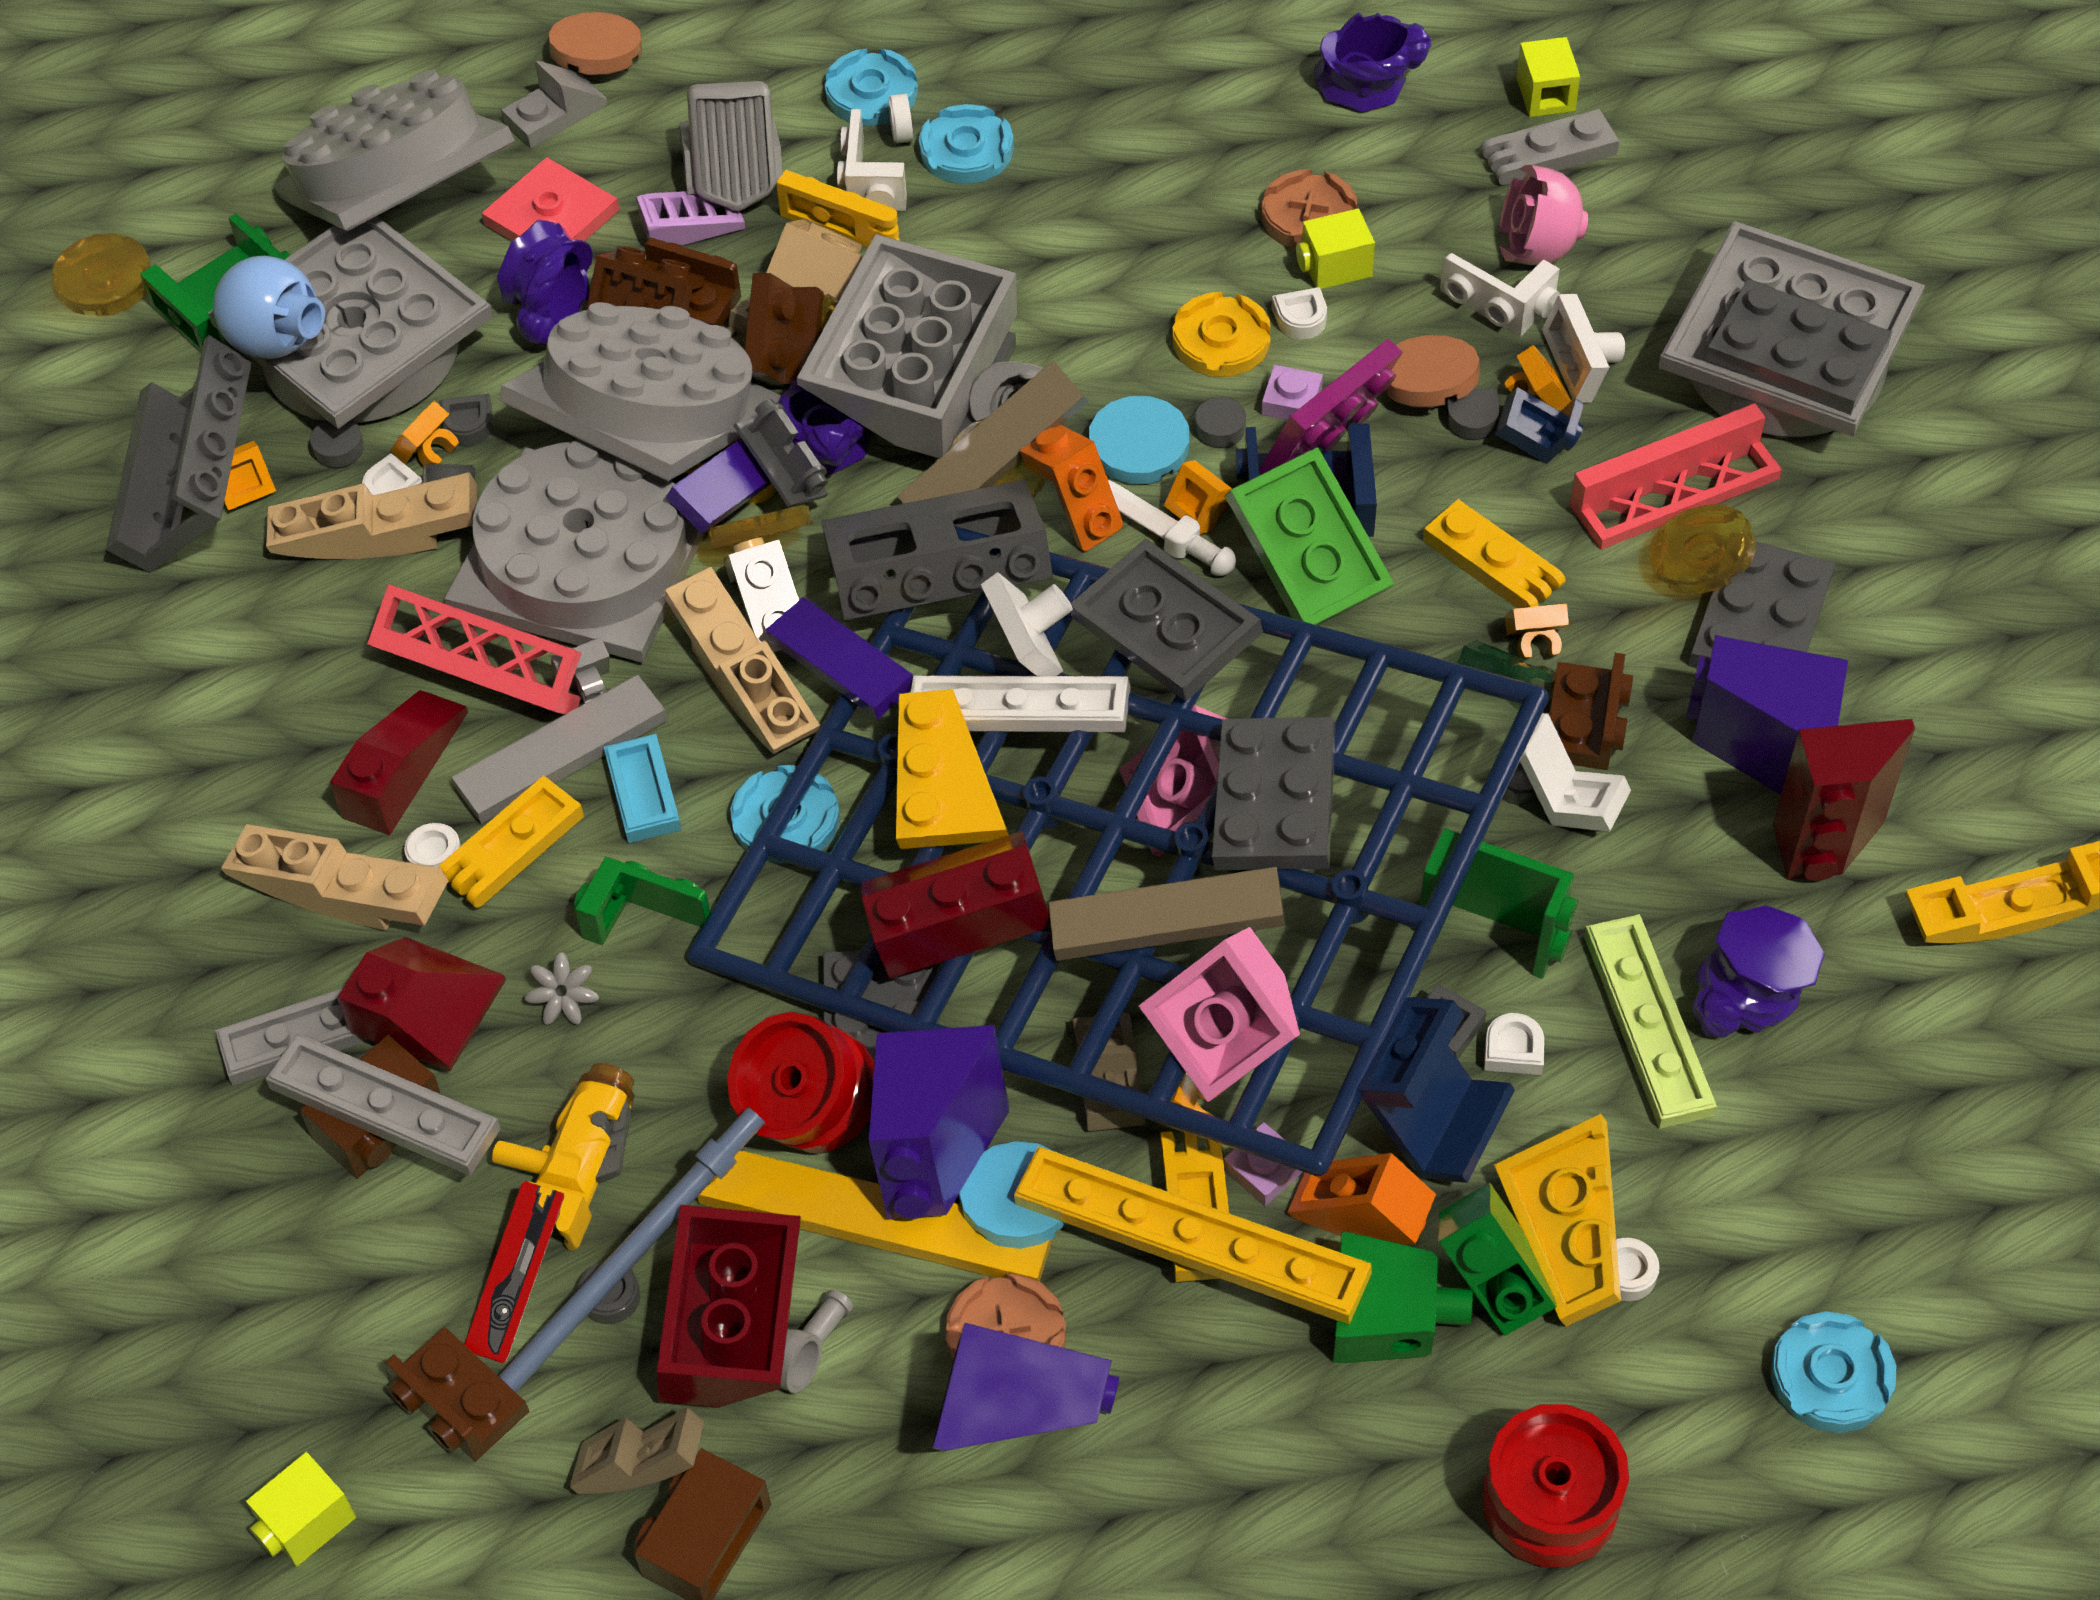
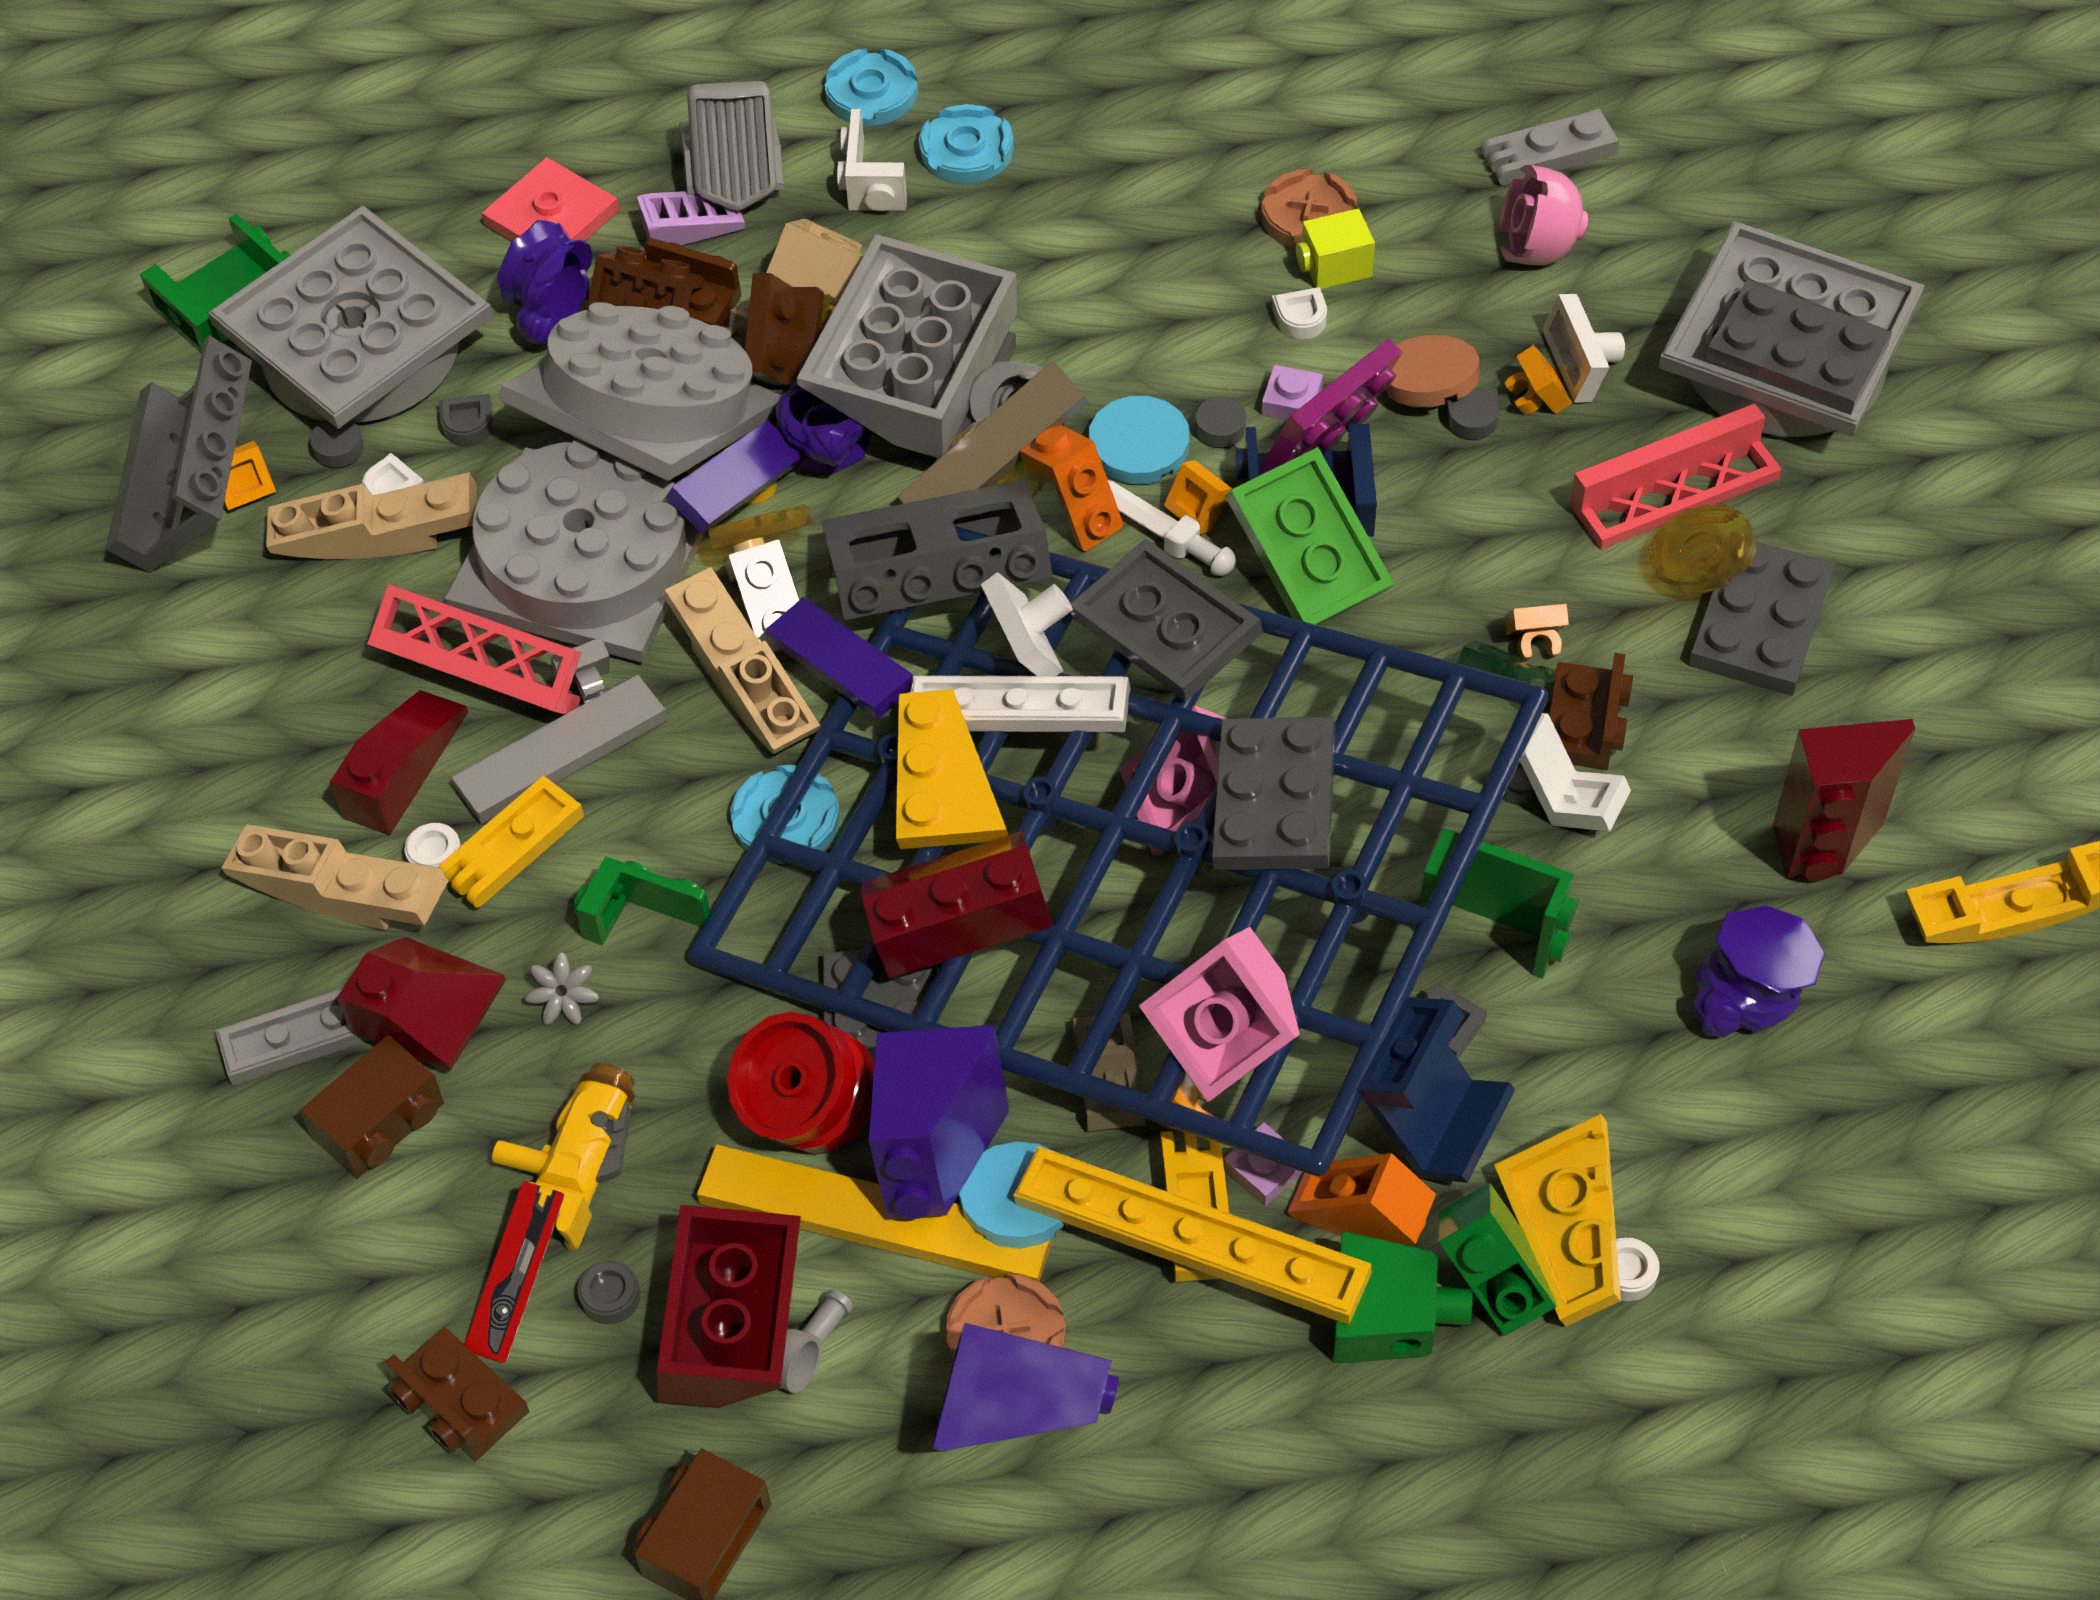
(101, 274): clear yellow tile -> none
(267, 307): light blue brick -> none
(299, 1511): neon yellow brick -> none
(383, 1104): light grey tile -> none
(386, 148): light grey piece -> none
(422, 434): light orange tile -> none
(439, 471): dark grey tile -> none
(558, 104): light grey slope -> none
(595, 43): nougat tile -> none
(629, 1458): dark tan slope -> none
(642, 788): medium azure tile -> none
(714, 1160): sand blue bar -> none
(788, 466): dark grey hinge -> none
(835, 208): yellow hinge -> none
(900, 118): white tile -> none
(1166, 913): dark tan tile -> none
(1221, 334): yellow tile -> none
(1368, 60): dark purple piece -> none
(1492, 556): yellow hinge -> none
(1500, 303): white bracket -> none
(1514, 1045): white tile -> none
(1538, 426): dark blue bracket -> none
(1548, 77): neon yellow brick -> none
(1554, 1485): red wheel -> none
(1650, 1022): yellowish green tile -> none
(1757, 698): dark purple slope -> none
(1833, 1372): medium azure tile -> none

